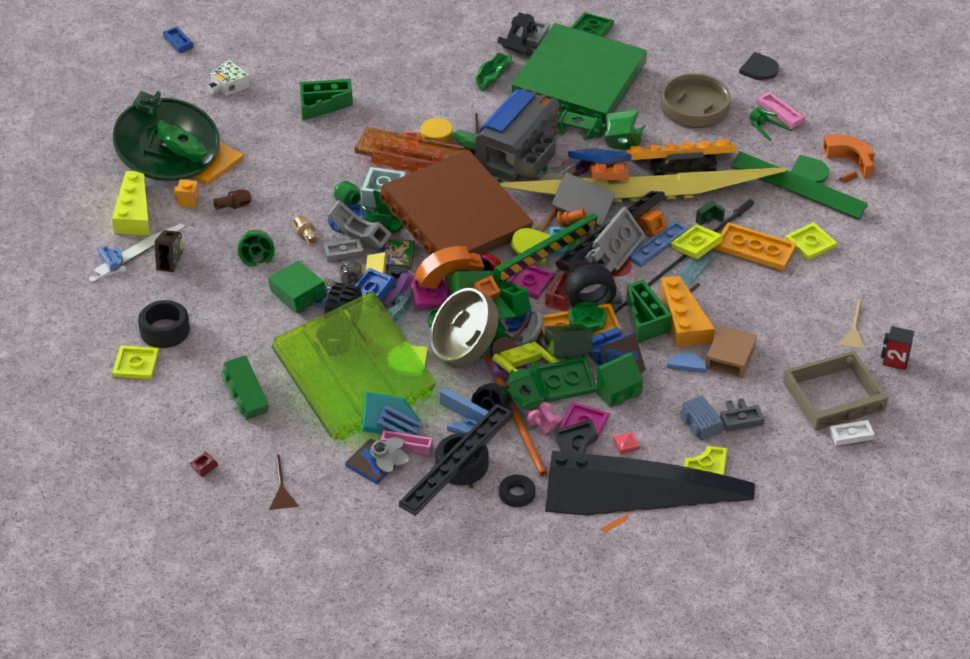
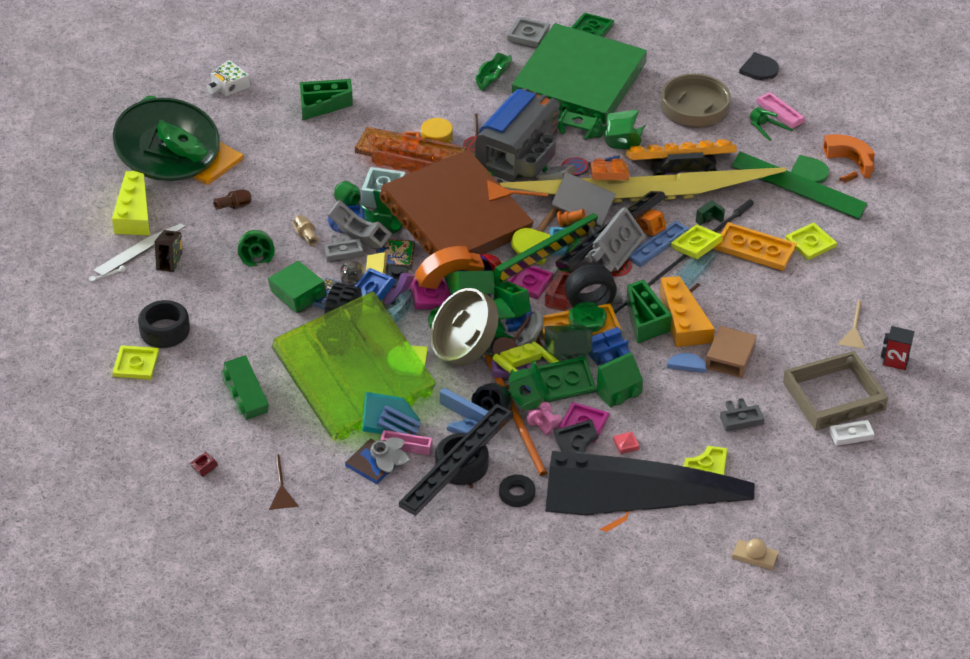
(112, 257): medium blue tile -> none
(148, 102): clear green bracket -> none
(178, 39): blue plate -> none
(187, 193): light orange brick -> none
(467, 138): green tile -> none
(488, 287): orange brick -> none
(496, 191): none -> orange piece
(519, 43): black tile -> none
(599, 155): blue tile -> none
(620, 347): reddish brown tile -> none
(701, 418): sand blue brick -> none
(755, 553): none -> tan tile

